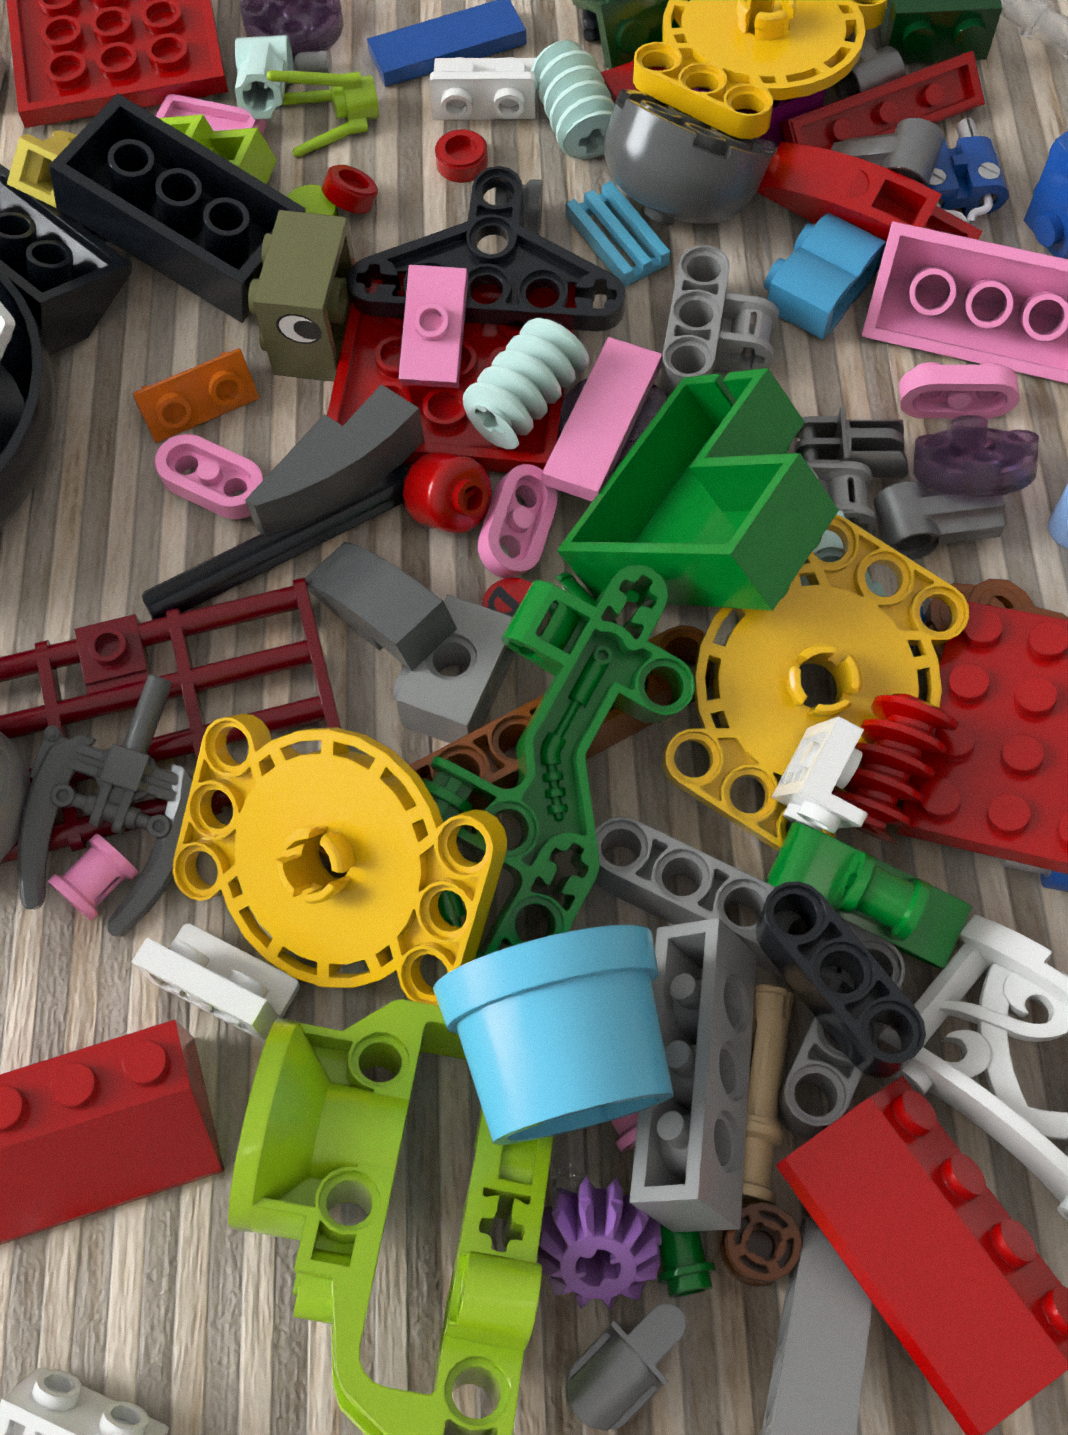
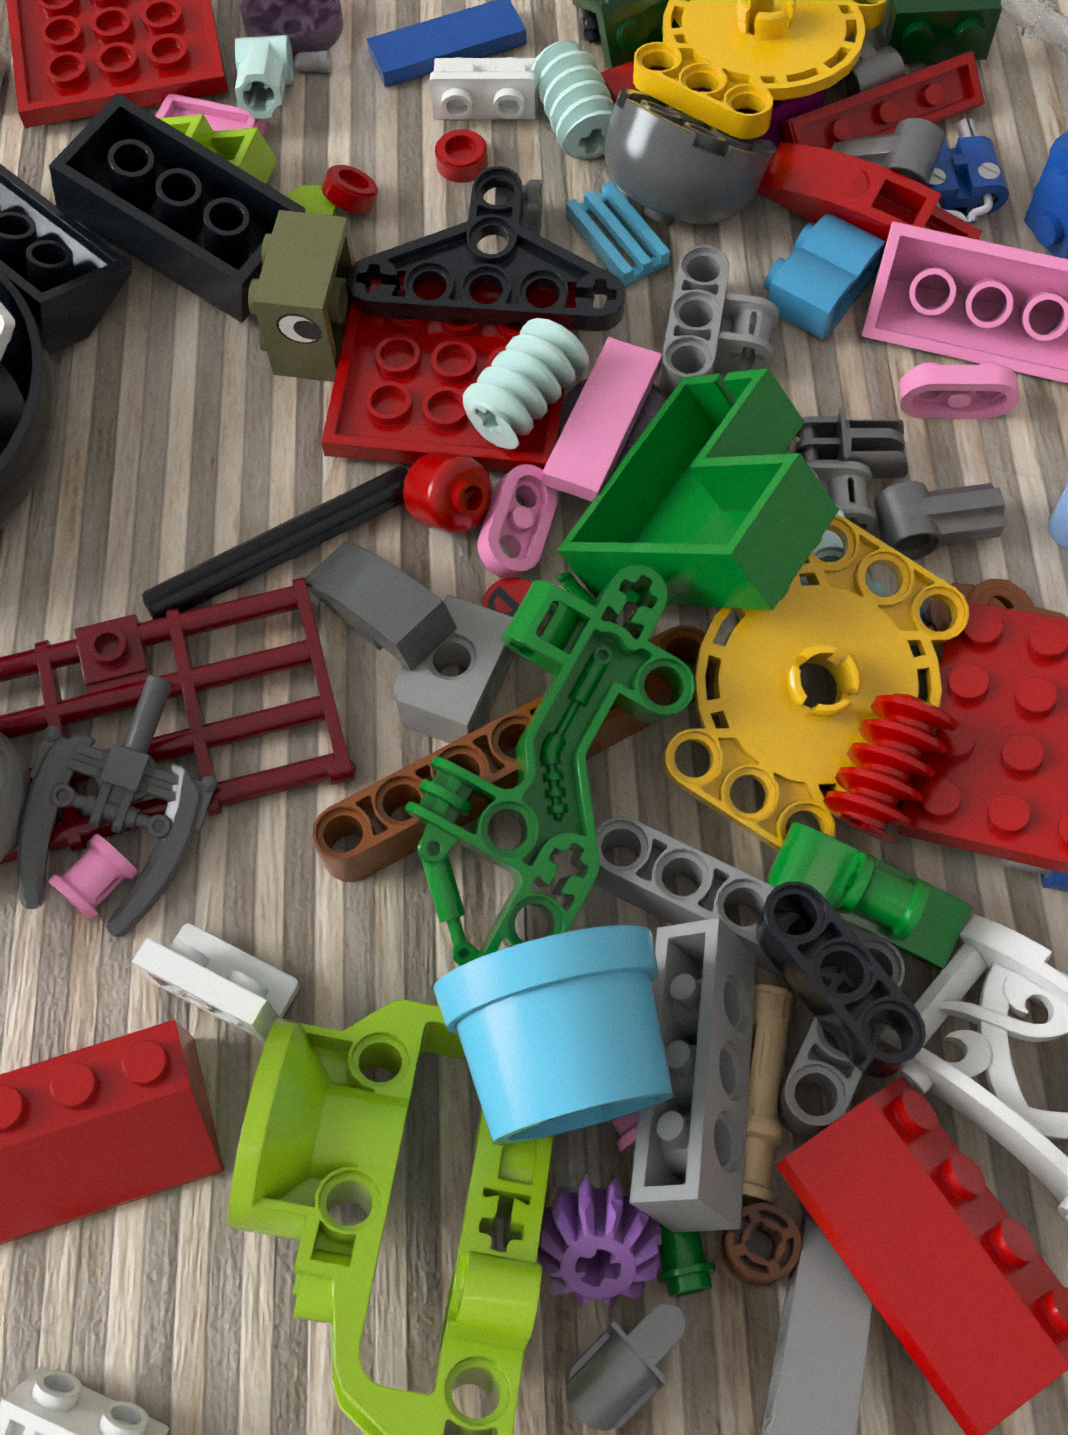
(31, 164): light yellow leg -> none
(196, 395): orange hinge -> none
(216, 474): bright pink plate -> none
(337, 463): dark grey slope -> none
(351, 96): lime plant -> none
(376, 828): yellow piece -> none
(433, 326): bright pink plate -> none
(821, 762): white bracket -> none
(976, 459): clear purple tile -> none

